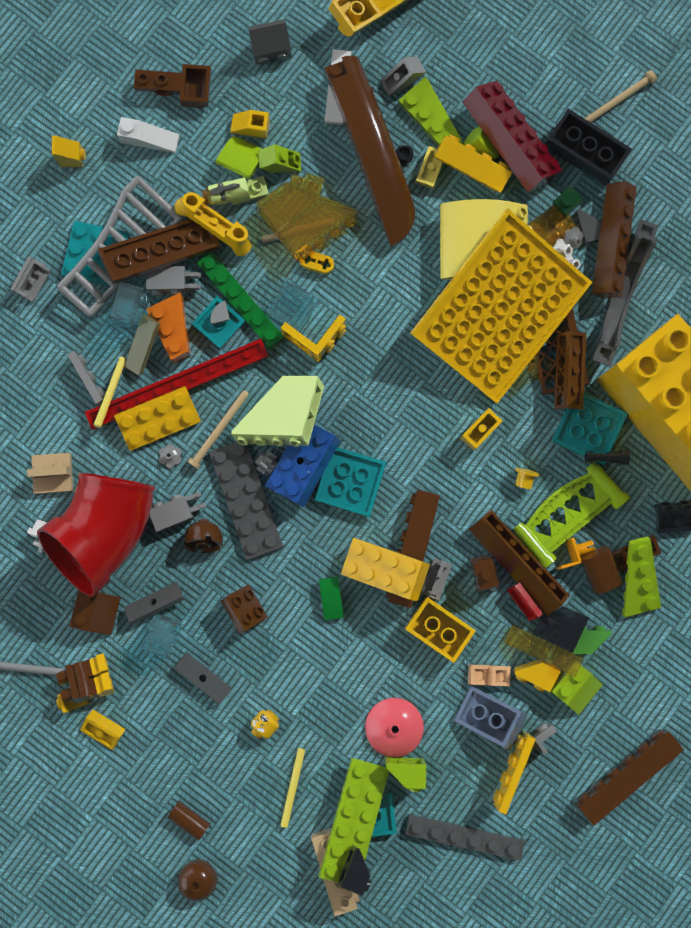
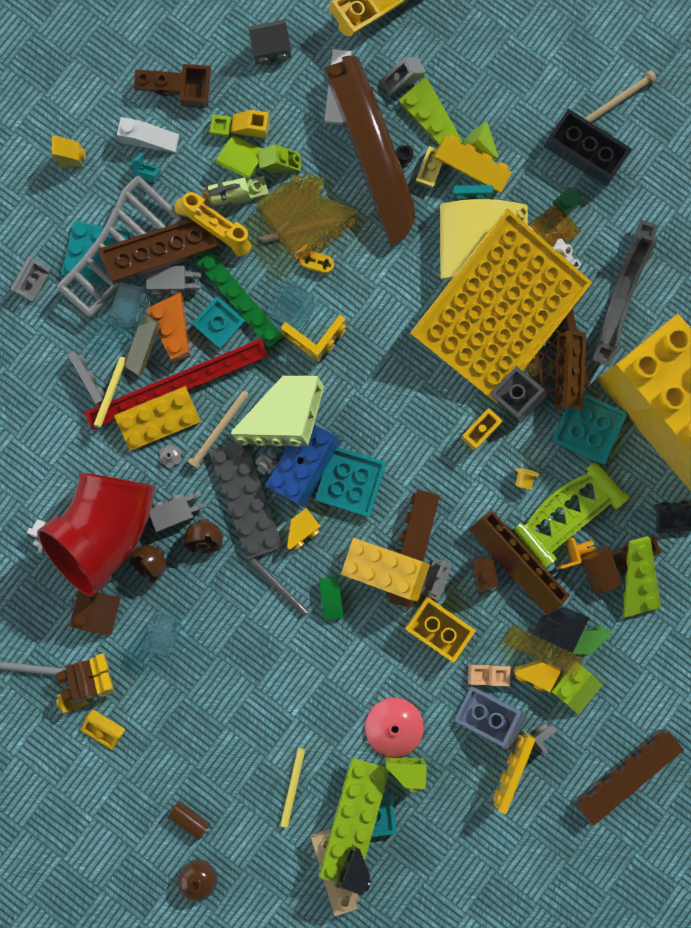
(51, 473): tan bracket -> none
(145, 171): none -> teal bracket
(149, 561): none -> reddish brown cylinder
(153, 603): dark grey tile -> none
(193, 669): dark grey tile -> none
(220, 125): none -> lime plate
(220, 314): light grey tile -> none
(244, 609): reddish brown bracket -> none
(264, 724): yellow head -> none
(279, 587): none -> dark grey bar
(300, 528): none -> yellow slope
(465, 837): dark grey plate -> none
(470, 192): none -> teal plate
(512, 135): dark red brick -> none
(519, 394): none -> dark grey slope
(524, 601): red tile -> none
(573, 237): light grey plant -> none
(589, 226): dark grey tile -> none
(614, 240): reddish brown brick -> none
(621, 457): black piece -> none

